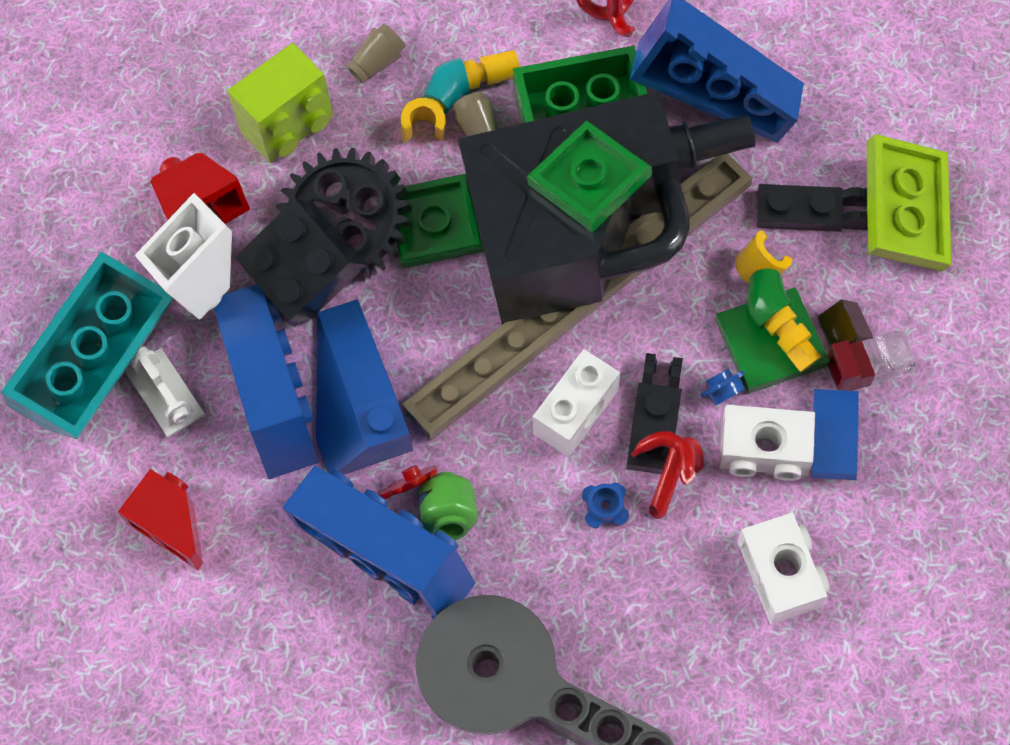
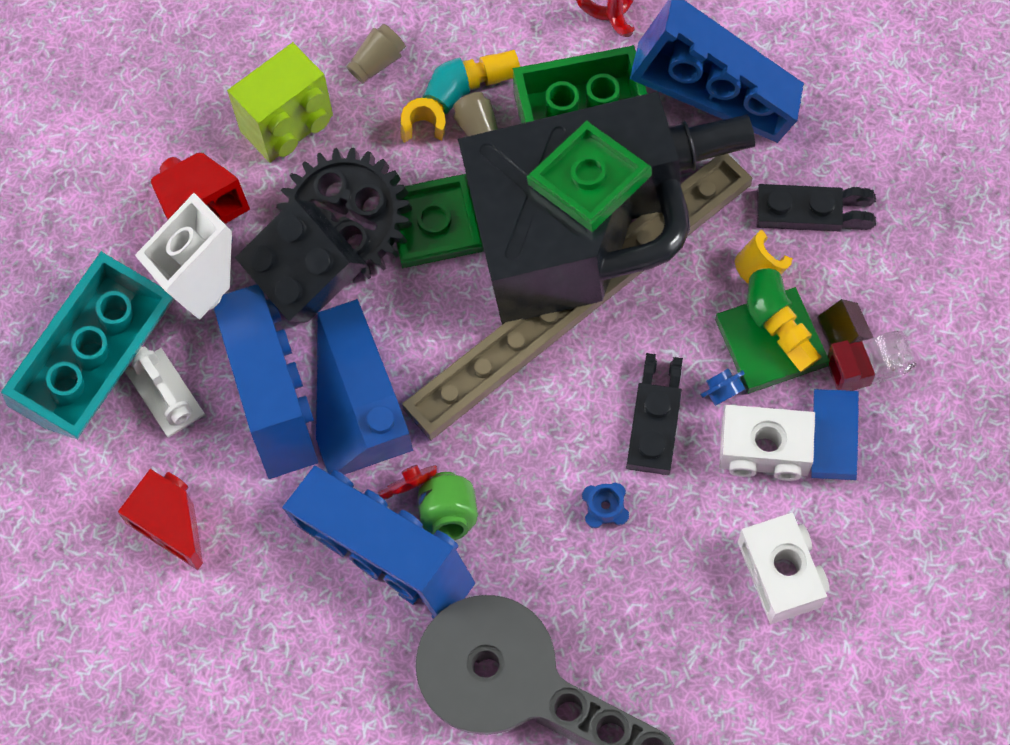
(576, 403): white brick -> none
(682, 461): red piece -> none
(908, 203): lime plate -> none

